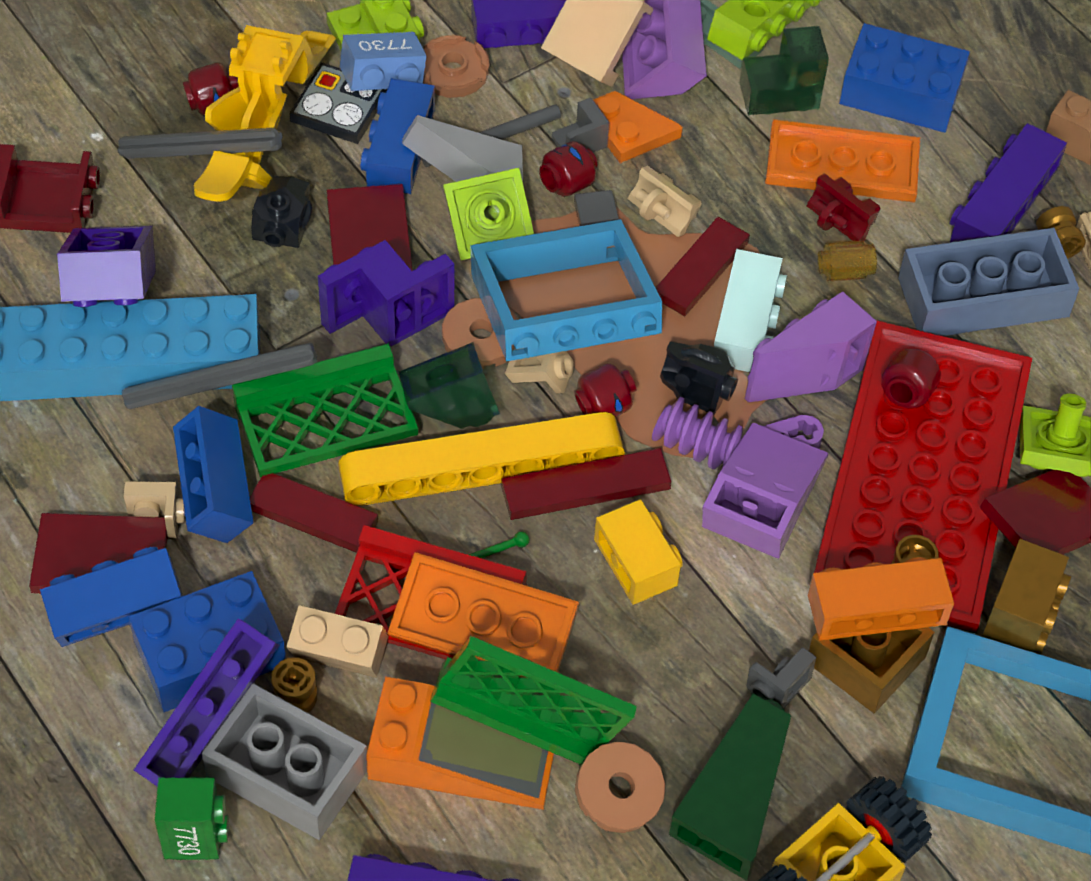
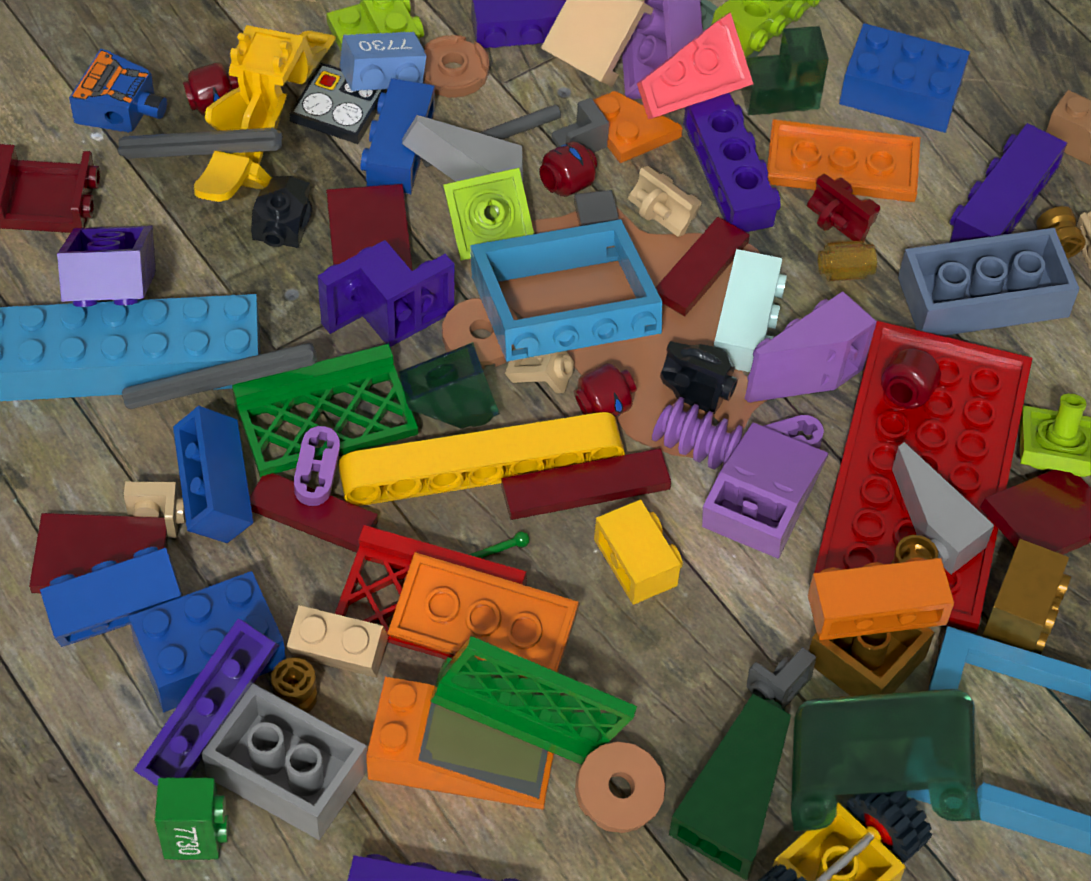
(115, 94): none -> blue torso
(325, 467): none -> medium lavender beam
(698, 71): none -> coral wing
(731, 163): none -> dark purple brick
(886, 747): none -> clear green windscreen
(940, 511): none -> light grey slope

